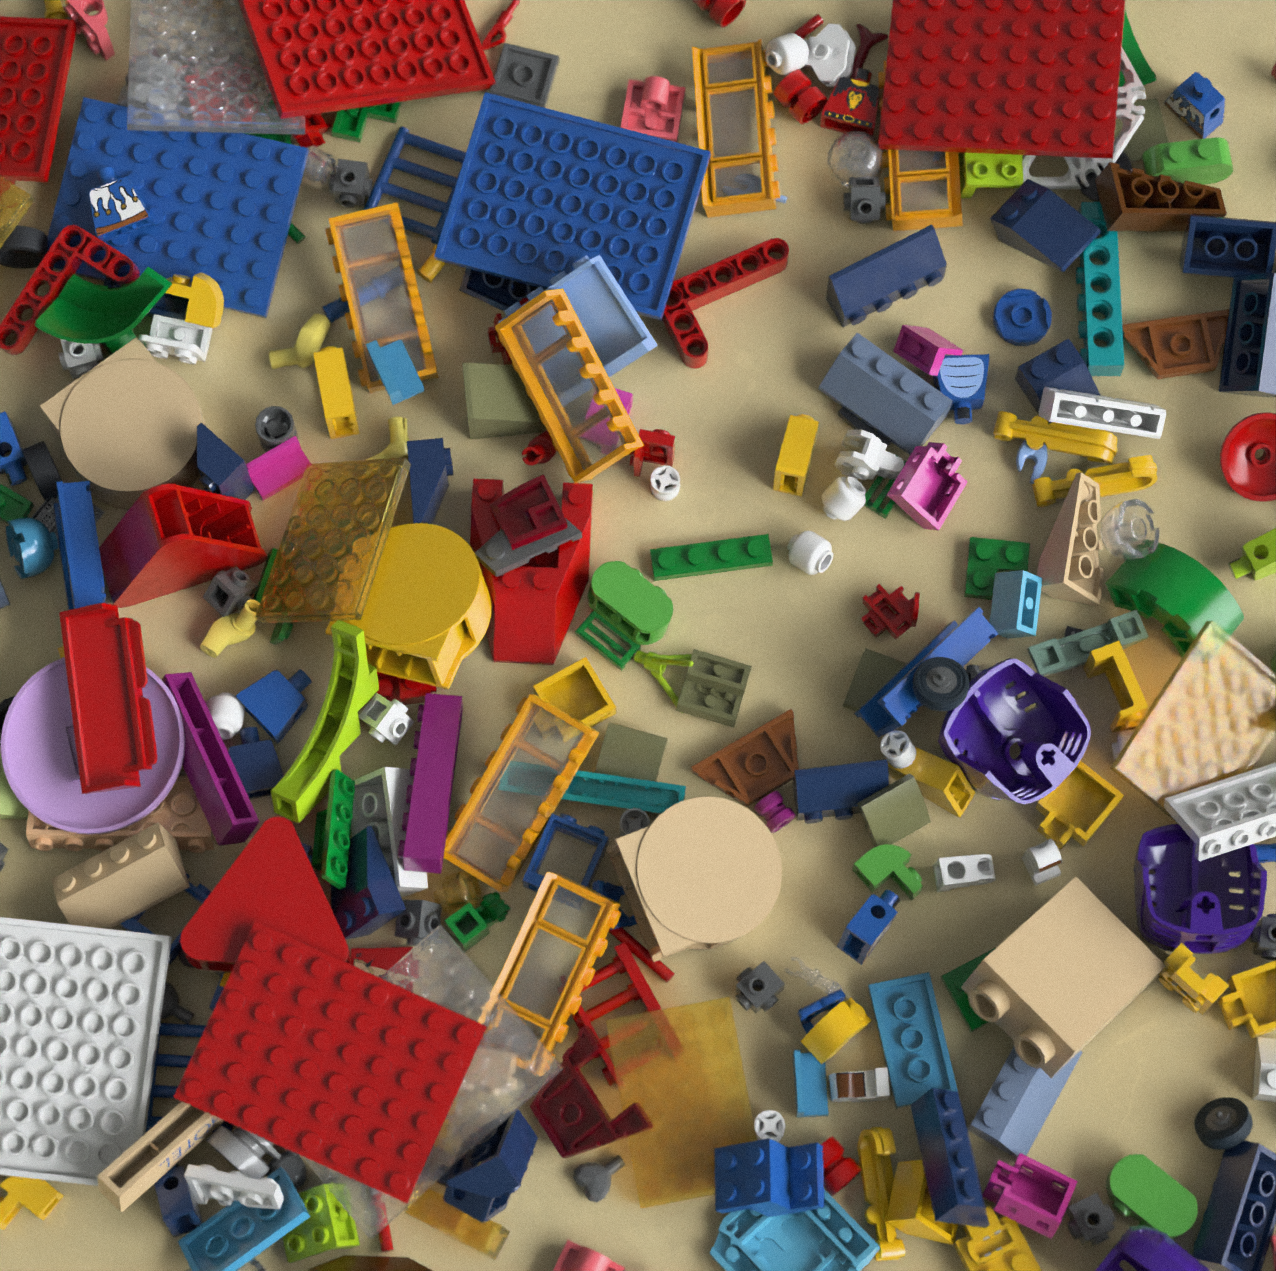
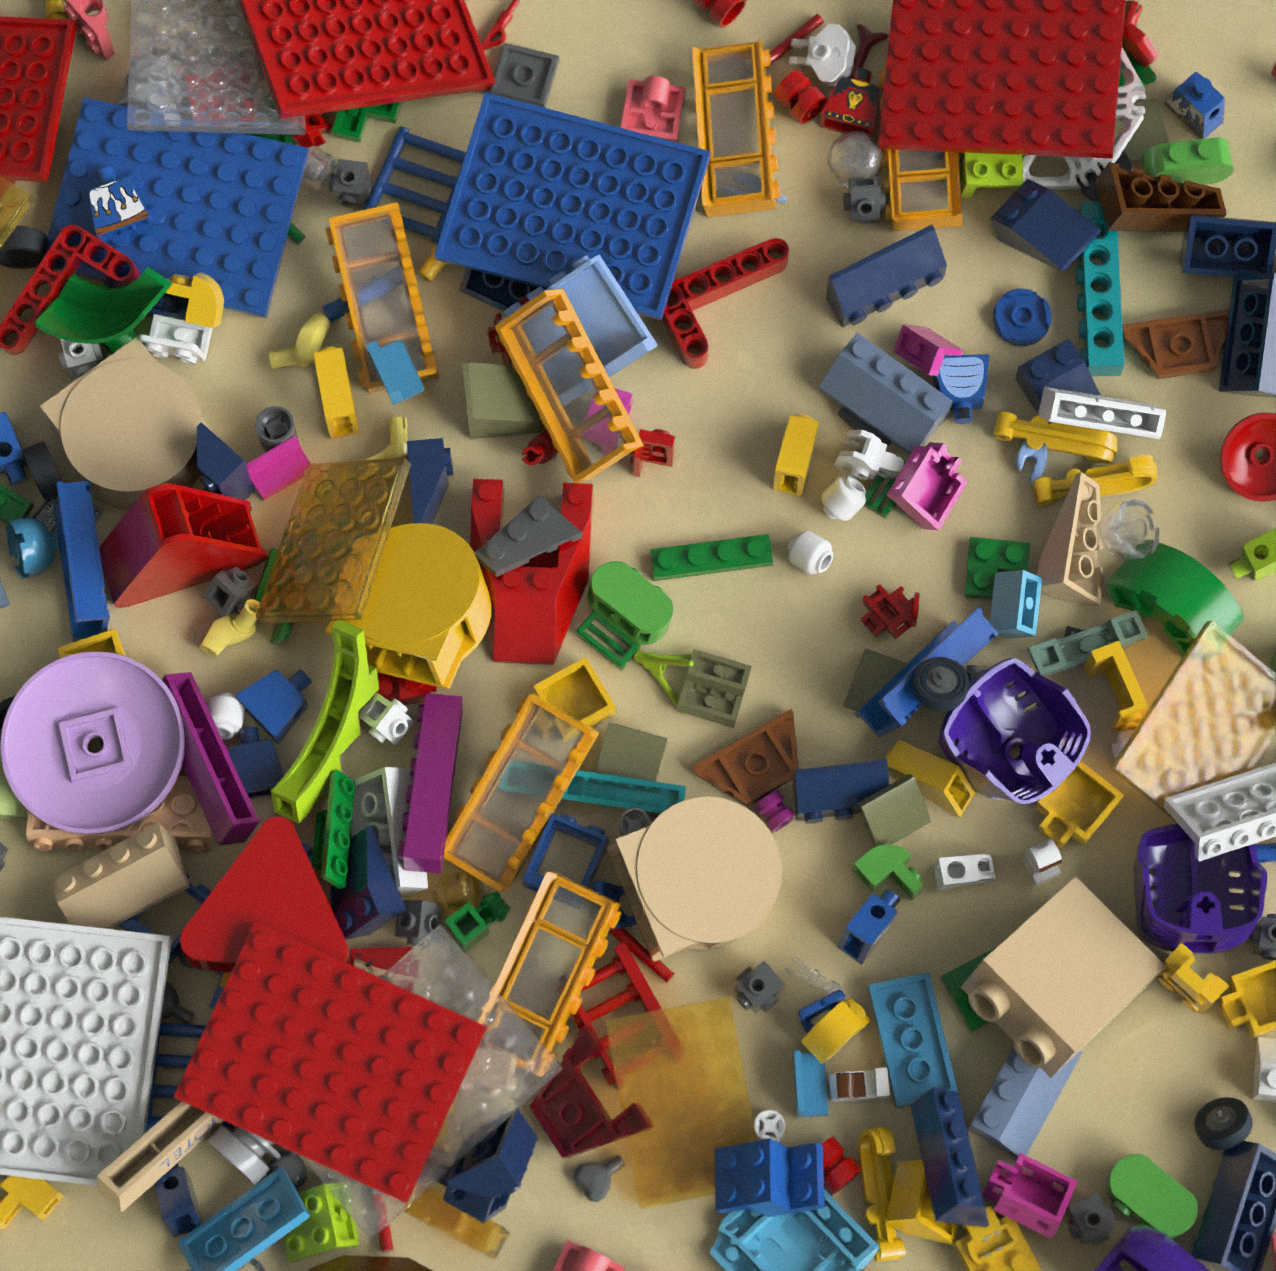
(107, 697): red slope -> none
(225, 1187): white wing -> none
(528, 513): dark red plate -> none
(665, 476): white wheel -> none
(787, 53): white head -> none
(891, 746): white wheel -> none
(1134, 39): none -> red arm

